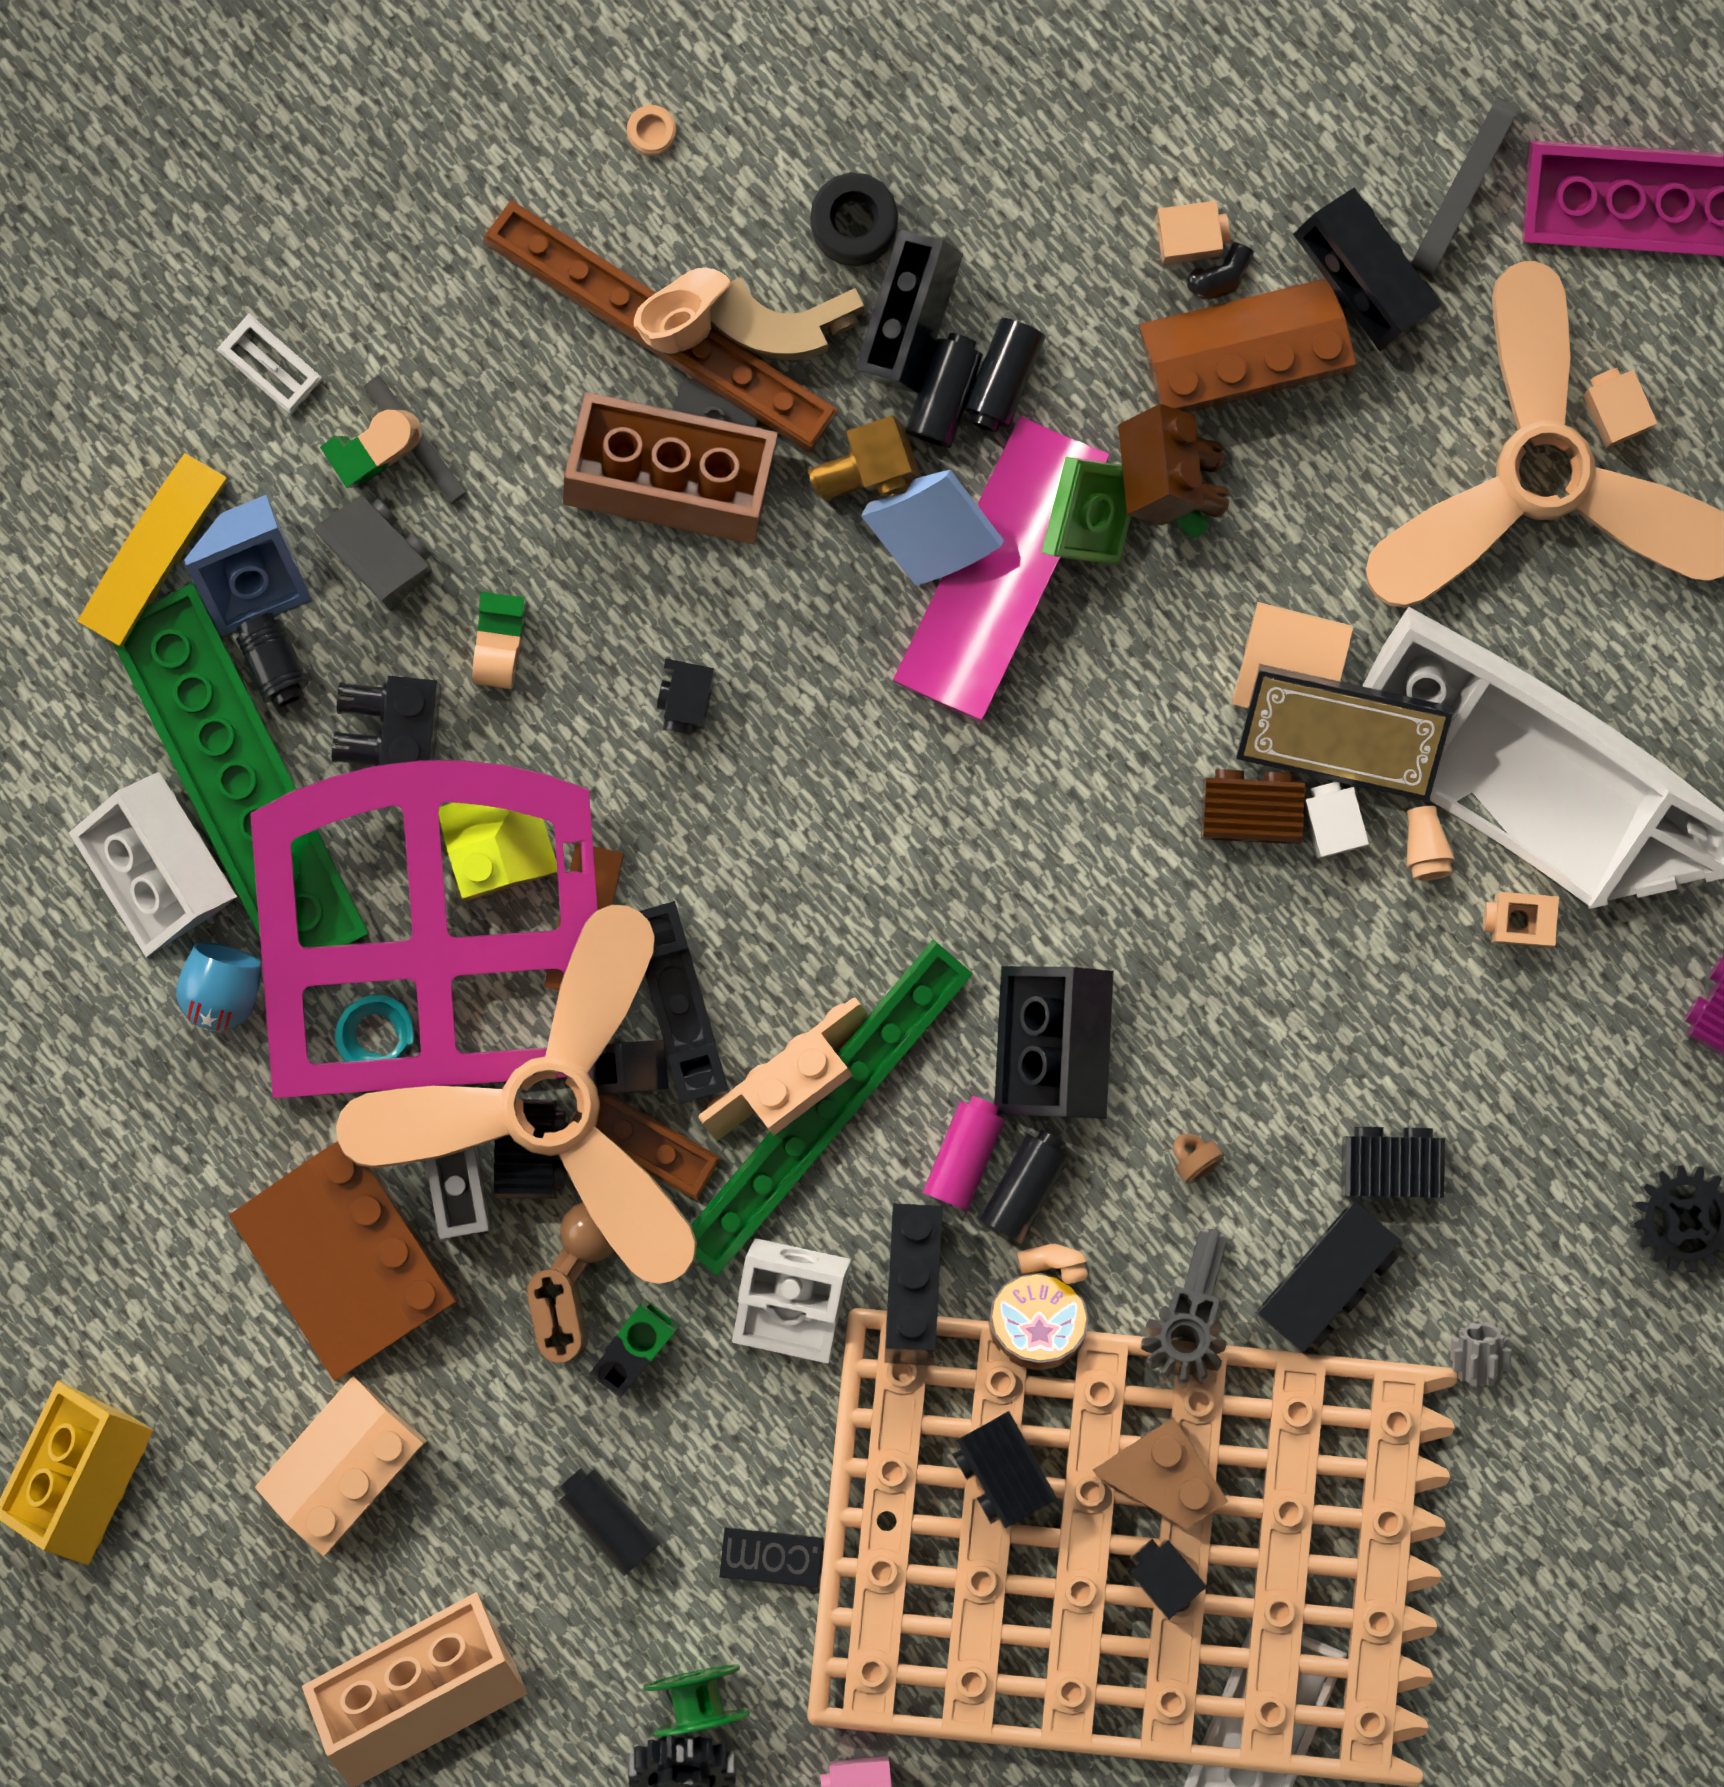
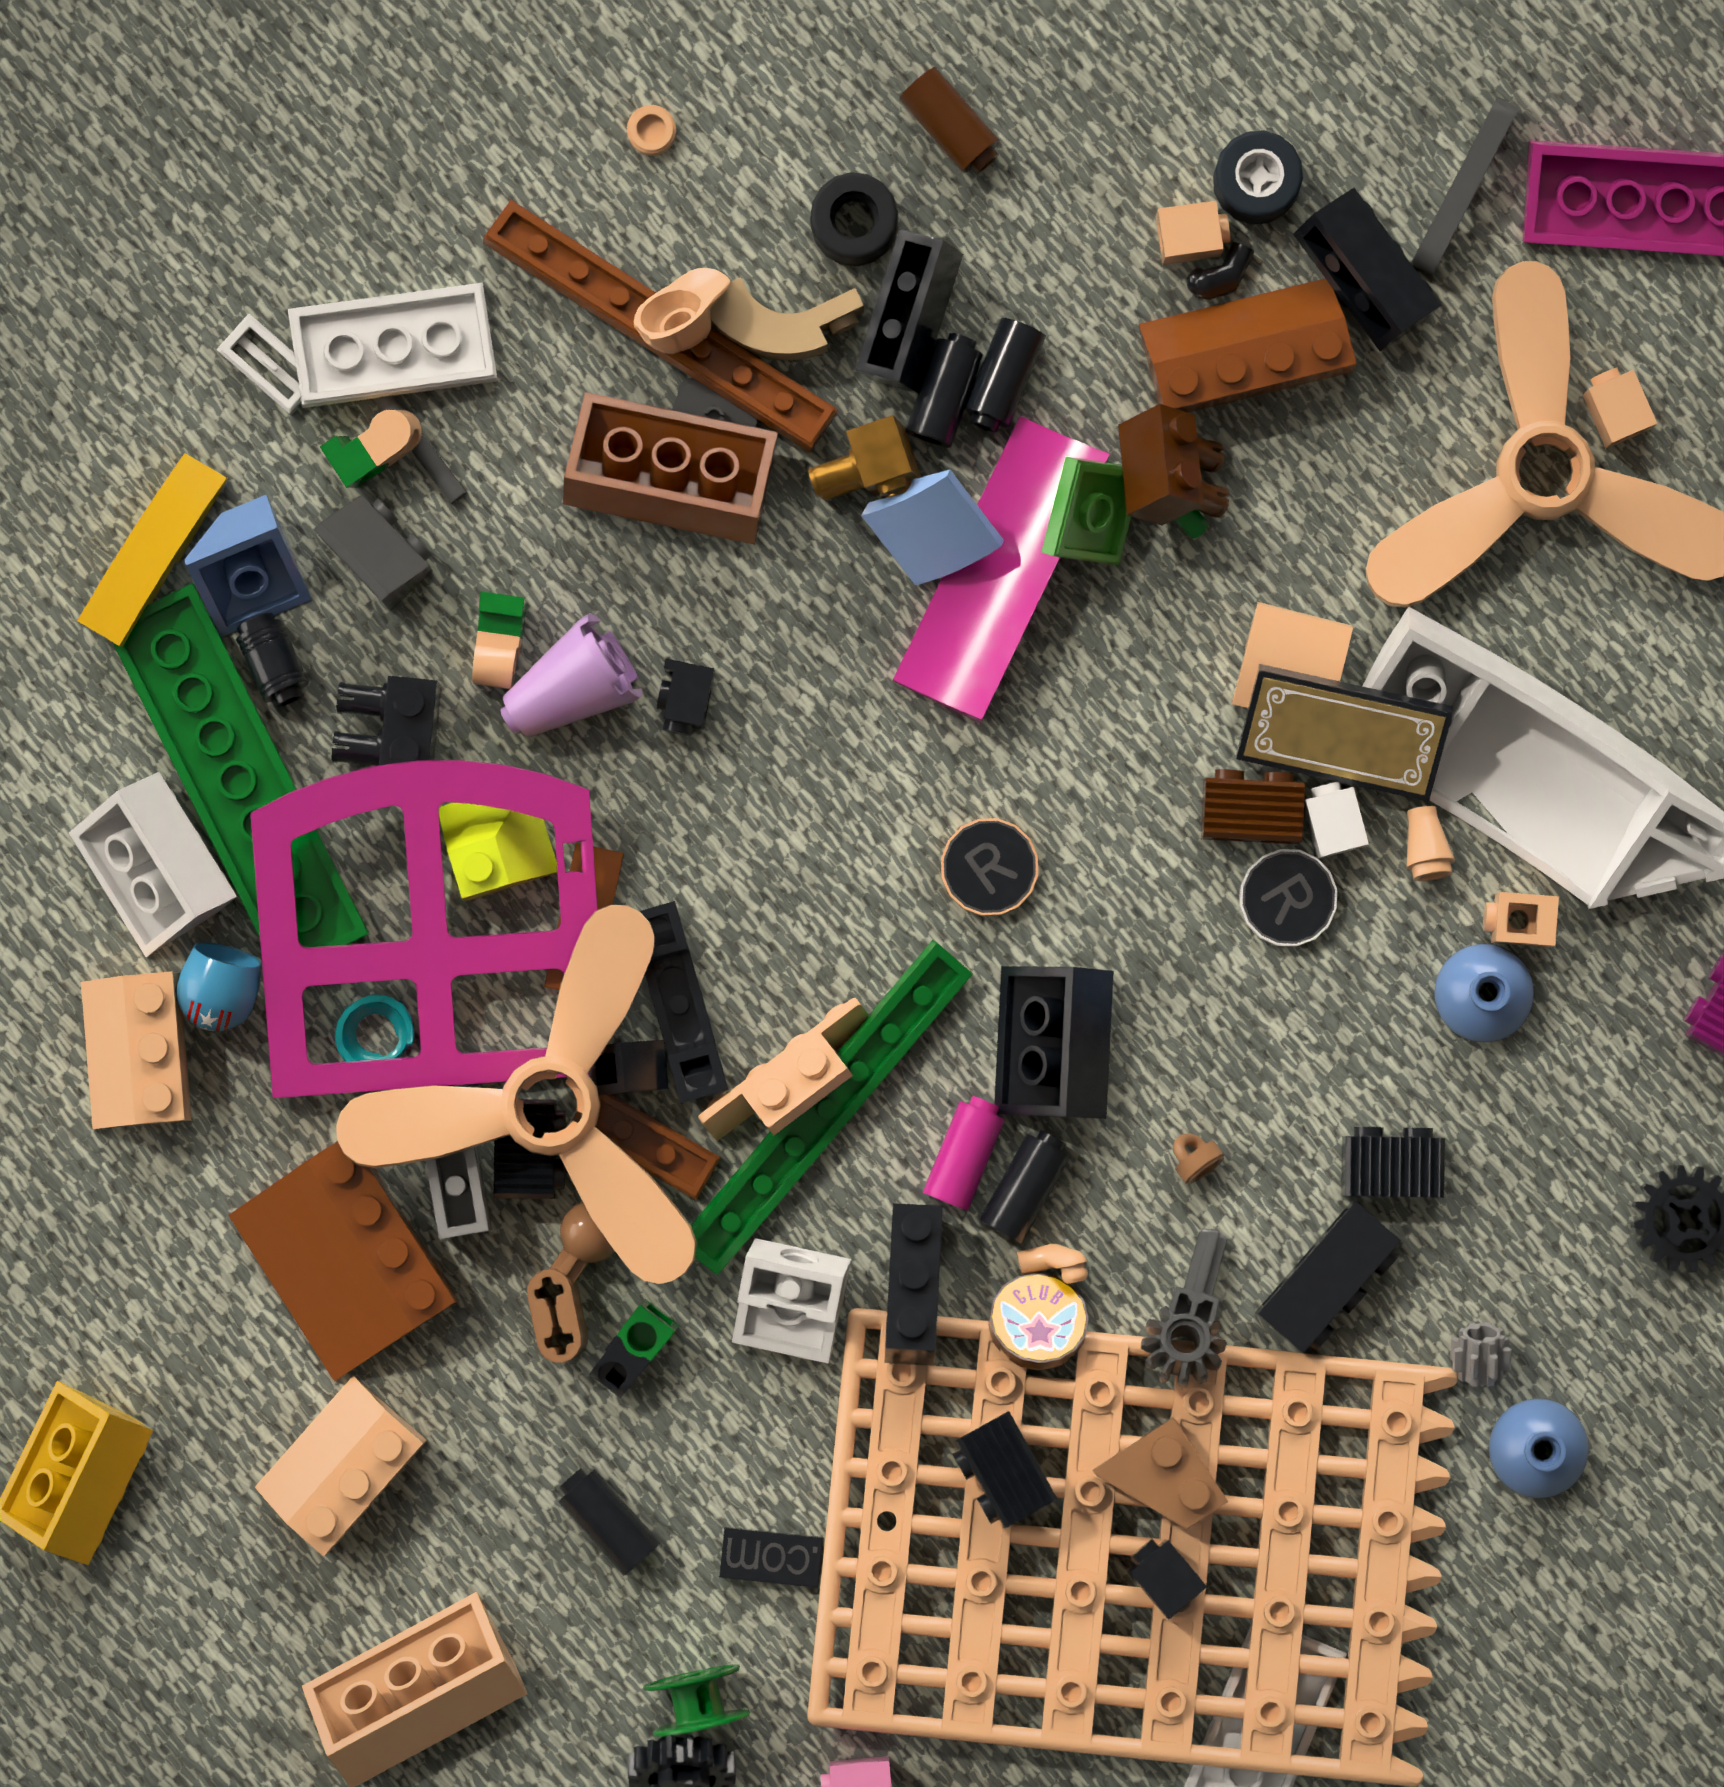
(135, 1050): none -> light nougat slope
(392, 345): none -> white tile
(571, 682): none -> lavender cone
(951, 121): none -> reddish brown brick
(989, 867): none -> black tile
(1262, 160): none -> black wheel
(1288, 897): none -> black tile
(1459, 997): none -> medium blue piece
(1514, 1442): none -> medium blue piece

